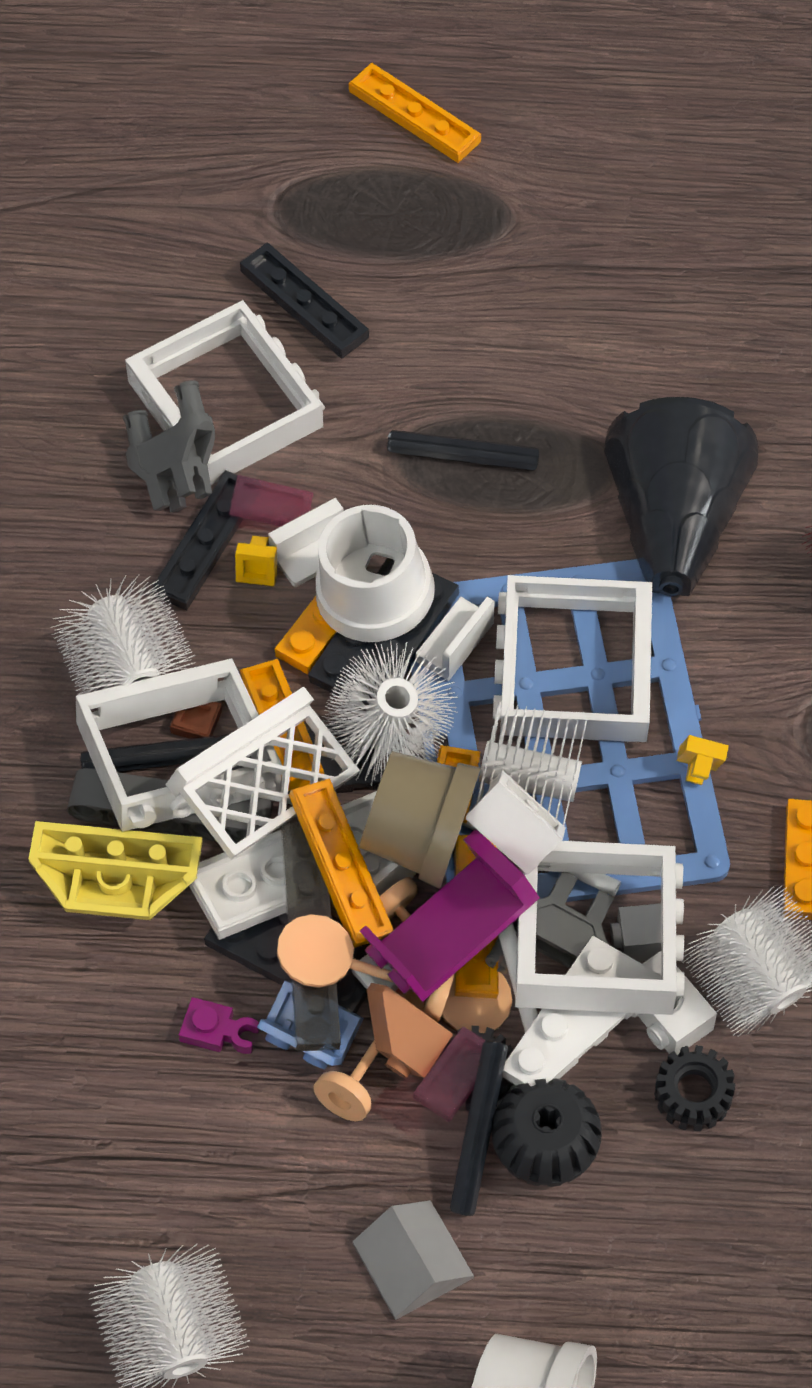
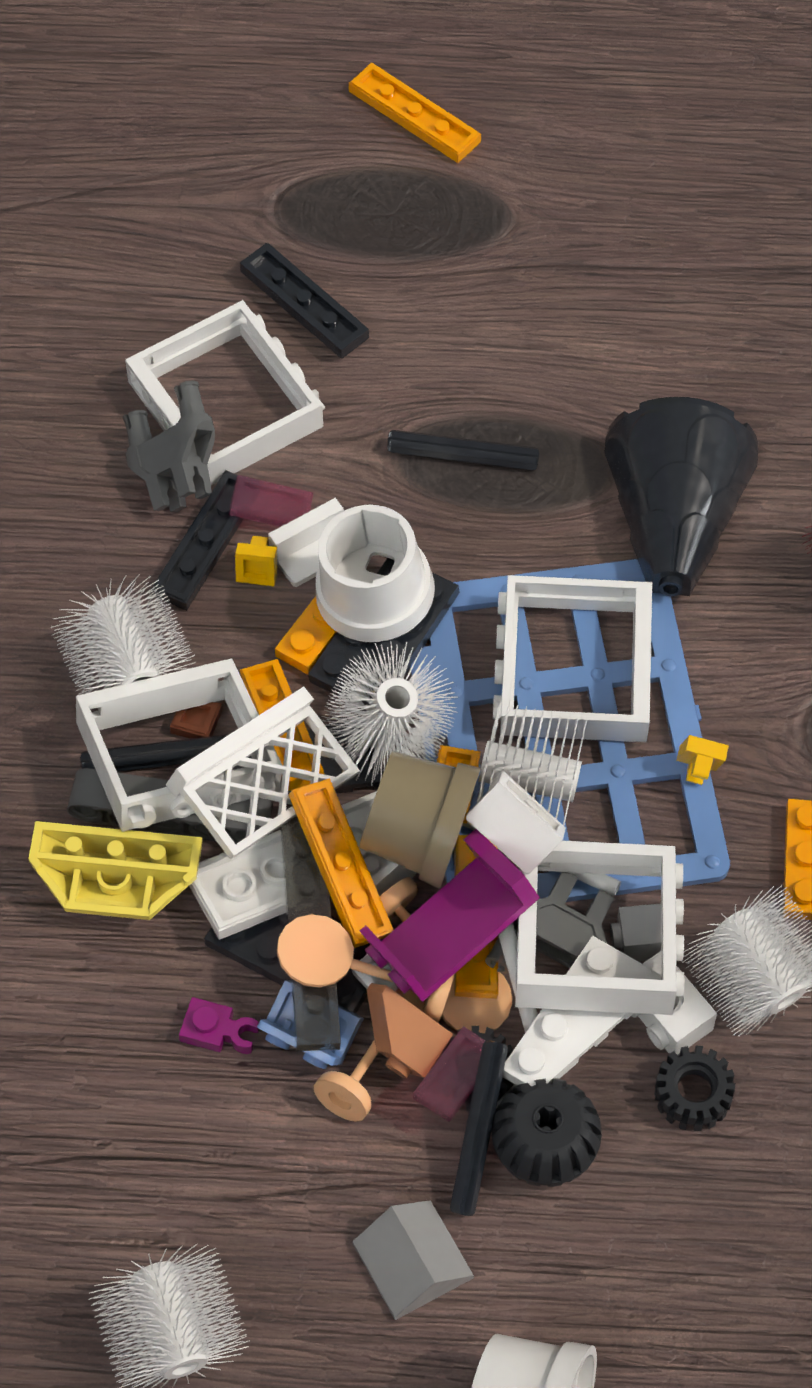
(456, 636): white panel -> none

